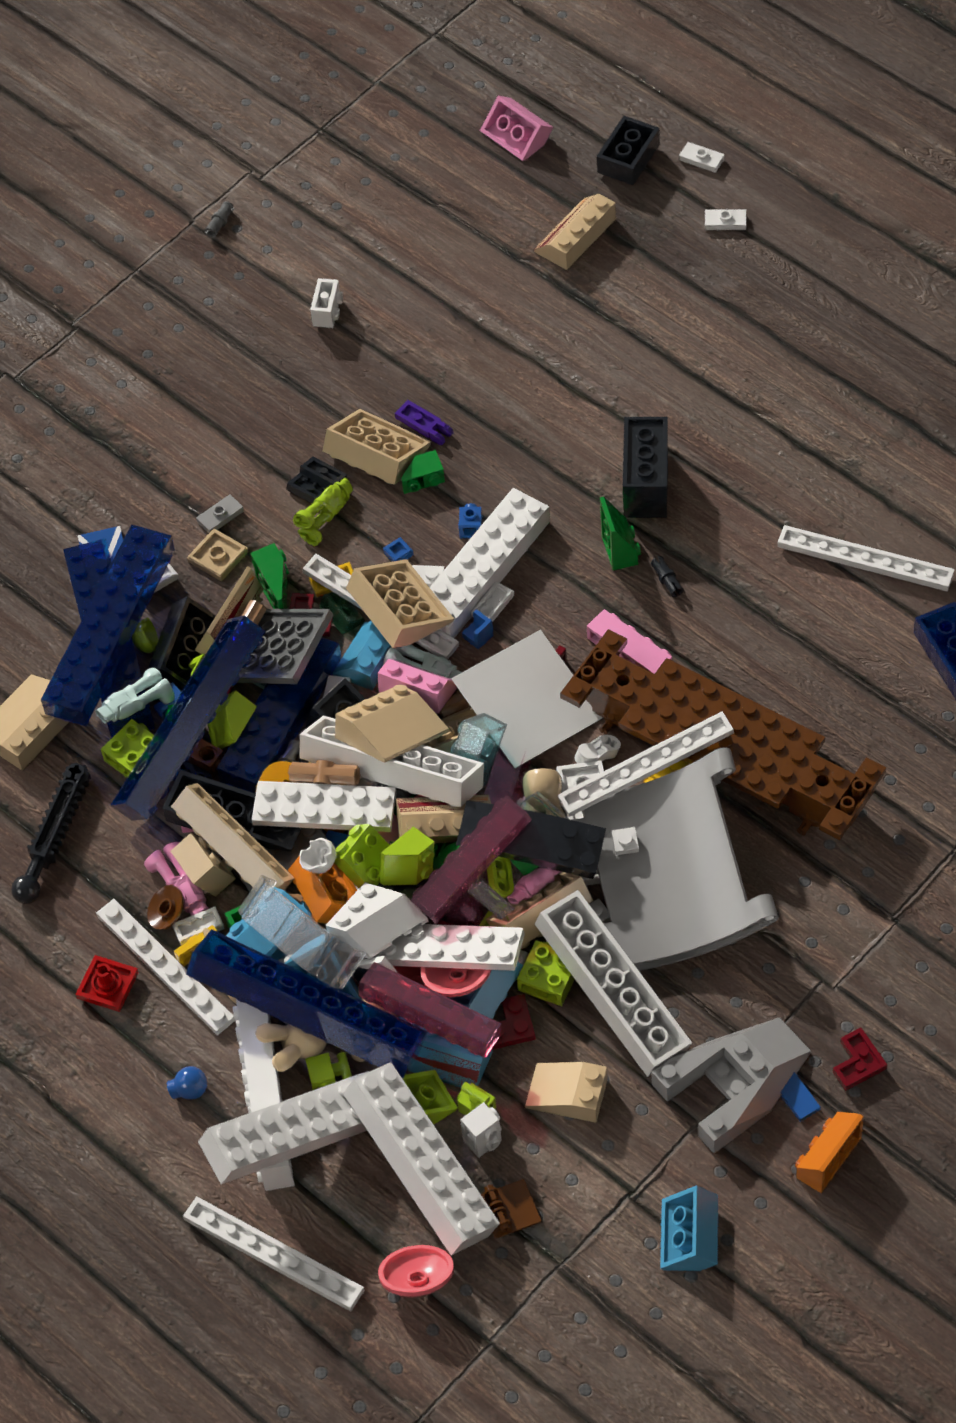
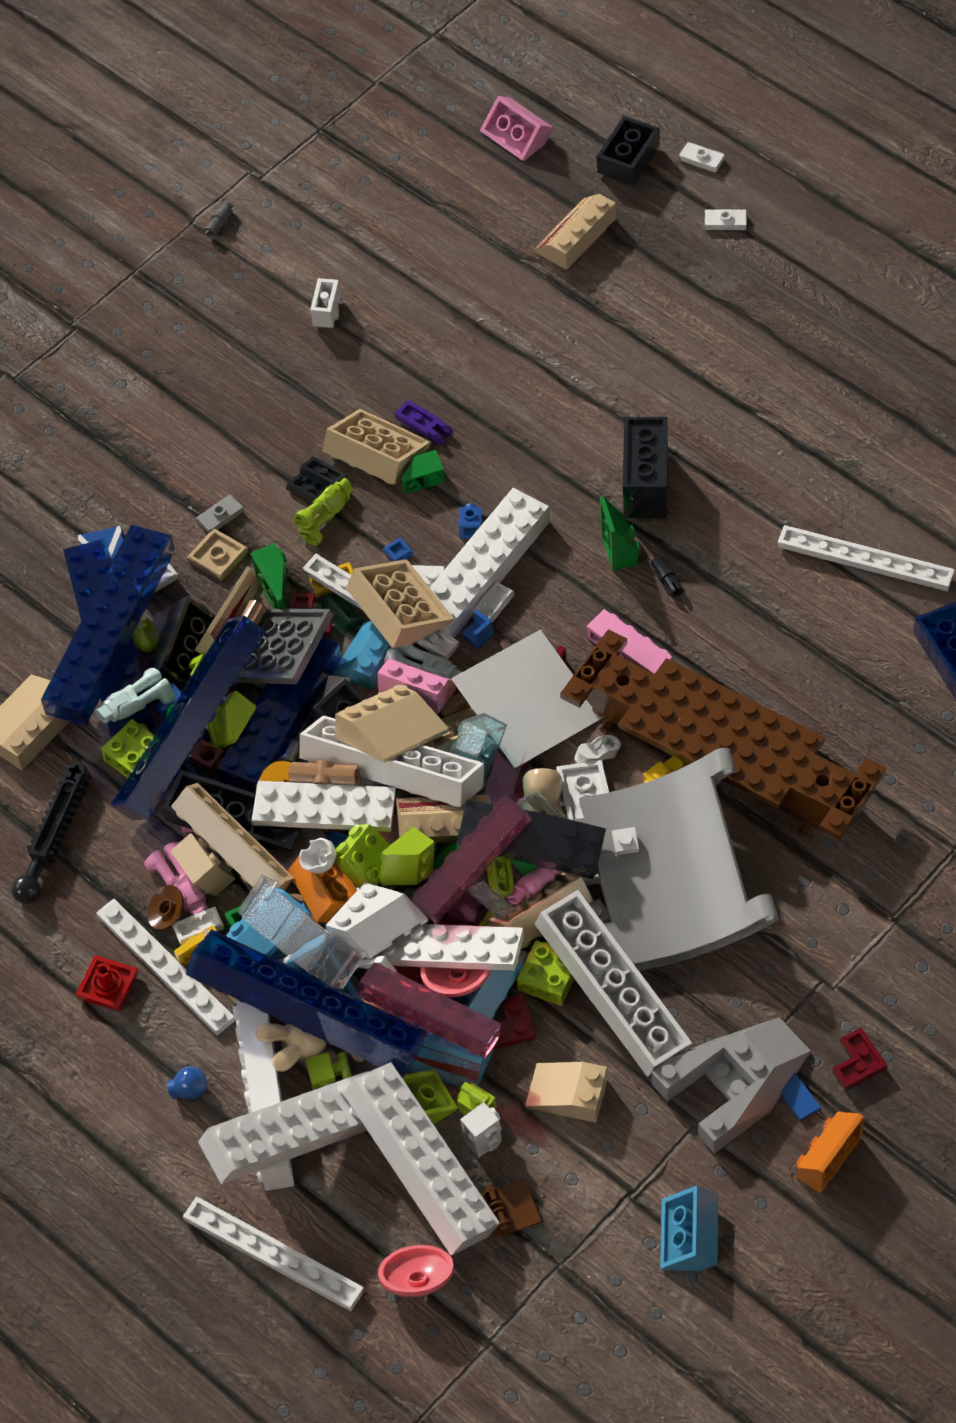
(645, 764): white plate -> none

